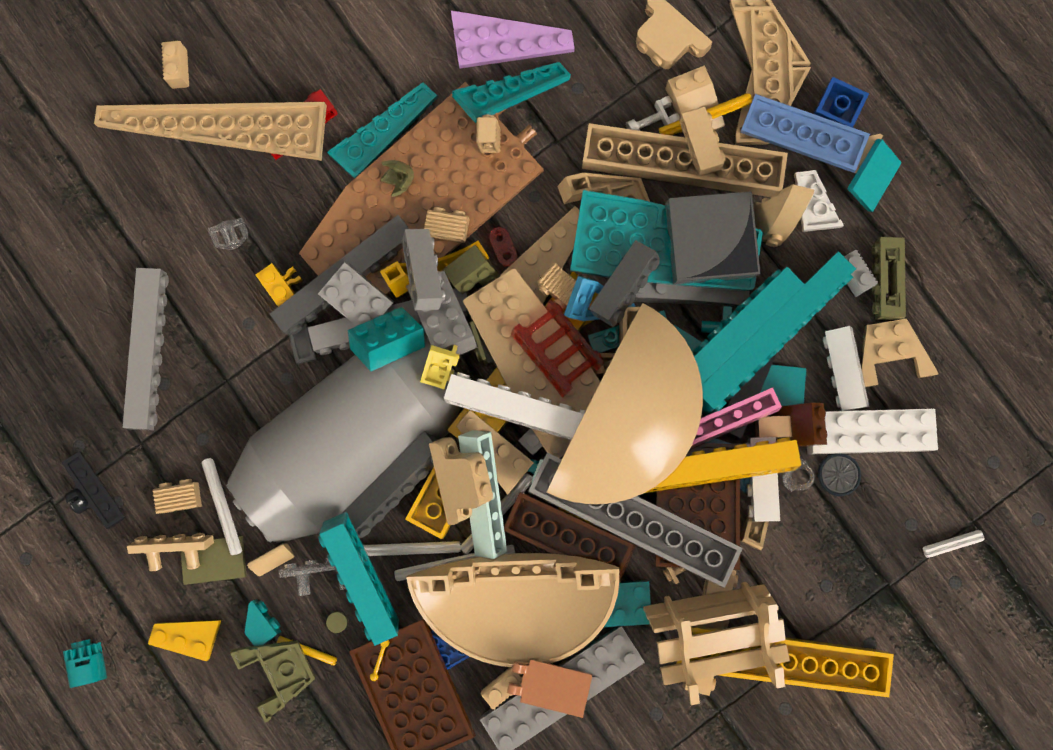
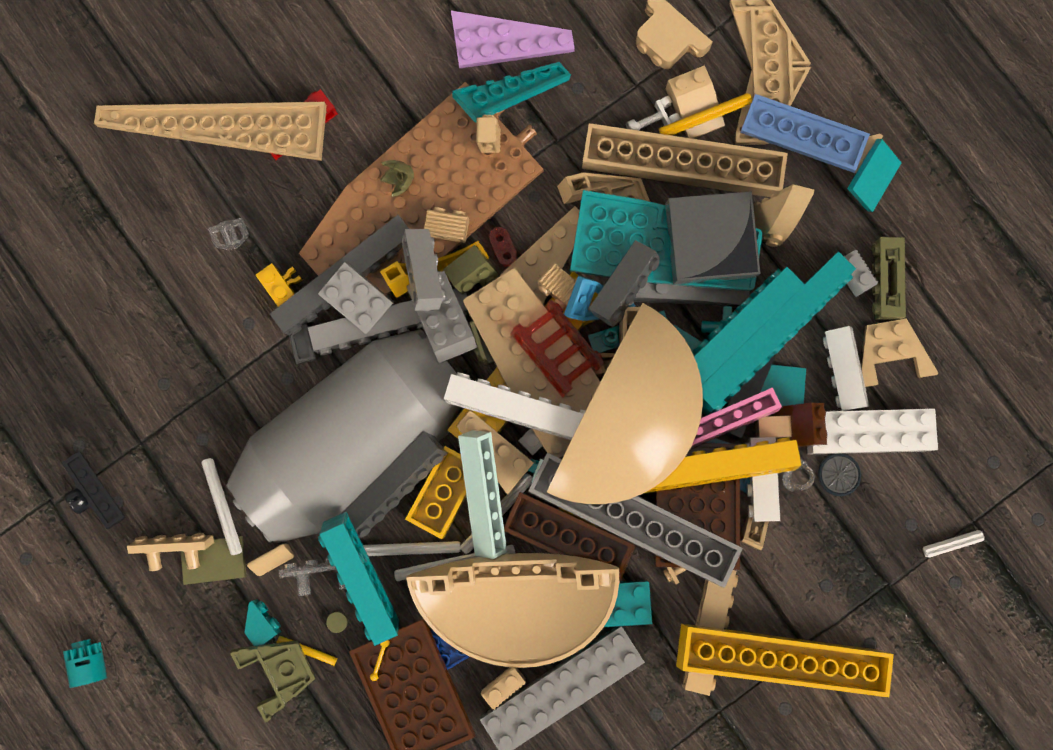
(145, 349): light grey brick -> none
(175, 64): tan brick -> none
(177, 497): tan brick -> none
(186, 638): yellow wing -> none
(372, 140): teal wing -> none
(386, 338): teal brick -> none
(438, 366): light yellow bracket -> none
(461, 479): tan brick -> none
(552, 687): nougat tile -> none
(702, 141): tan brick -> none
(713, 608): tan piece -> none
(820, 211): white wing -> none
(841, 102): blue brick -> none

